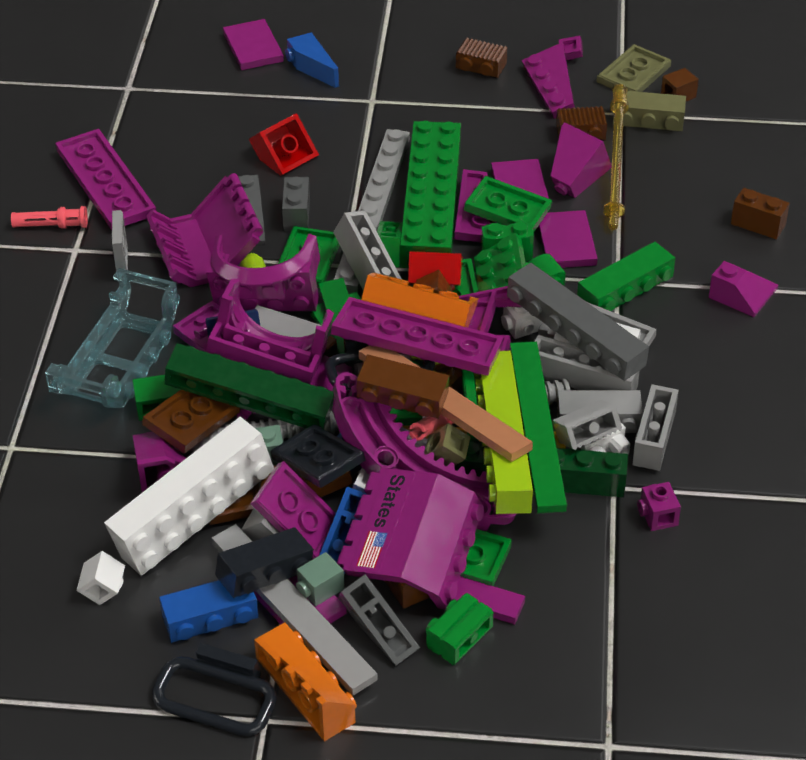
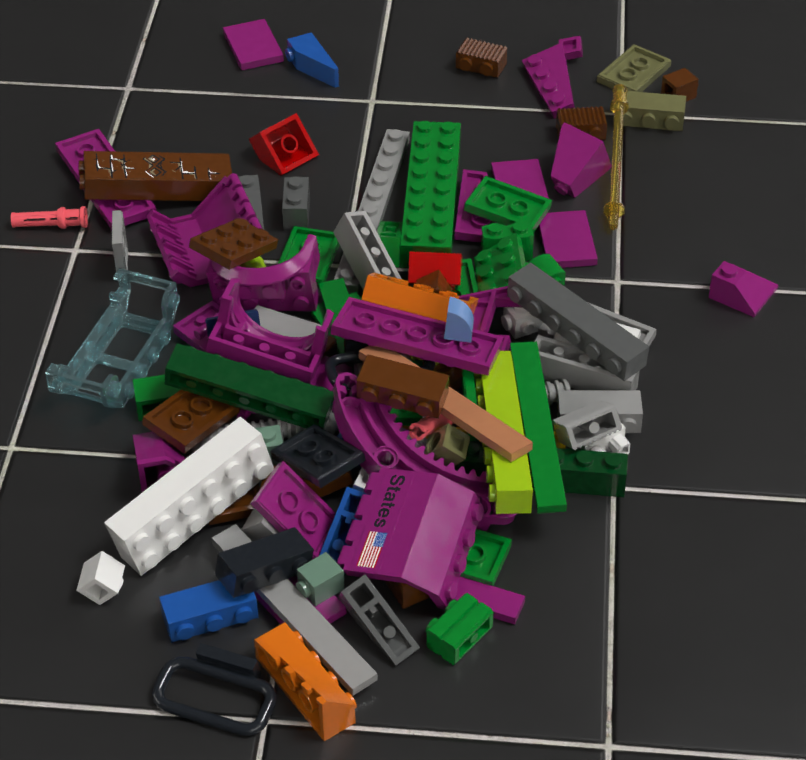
(151, 175): none -> reddish brown brick
(233, 243): none -> reddish brown plate
(459, 321): none -> medium blue brick
(628, 277): green brick -> none
(655, 427): light grey brick -> none
(659, 506): magenta brick -> none
(760, 213): reddish brown brick -> none

